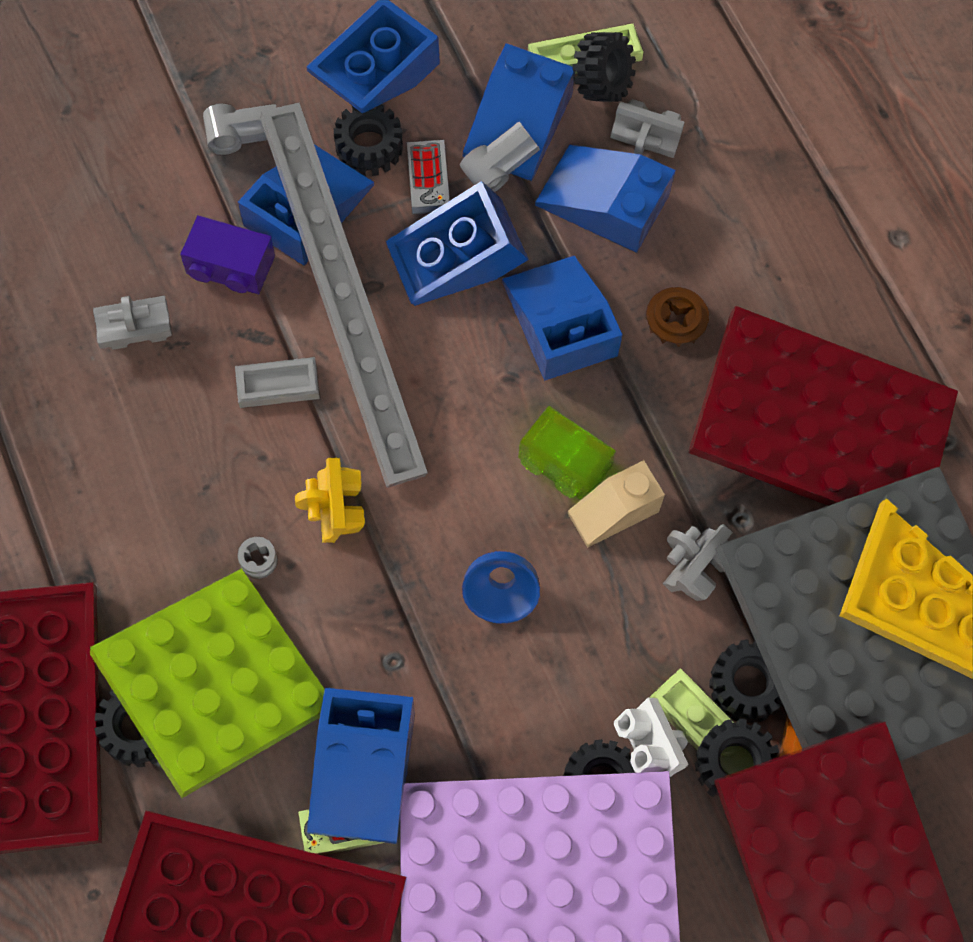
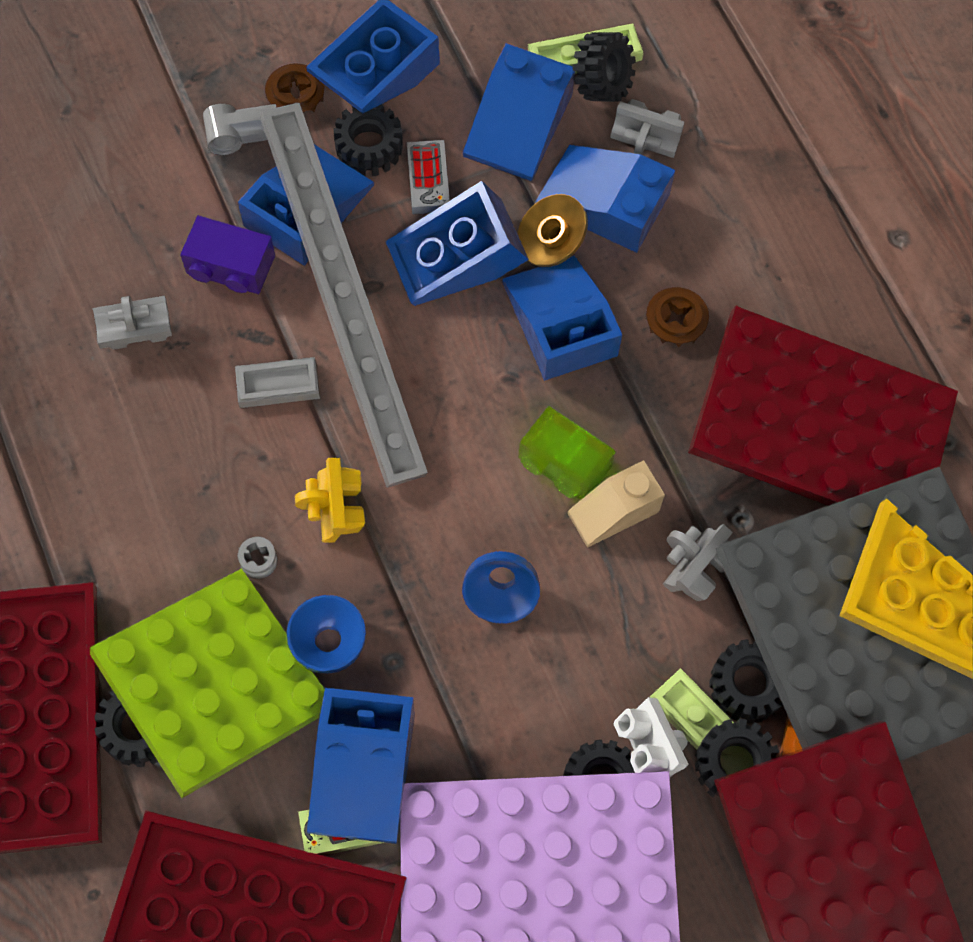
(280, 83): none -> reddish brown gear
(322, 614): none -> blue piece
(496, 161): light grey piece -> none
(546, 220): none -> pearl gold dish

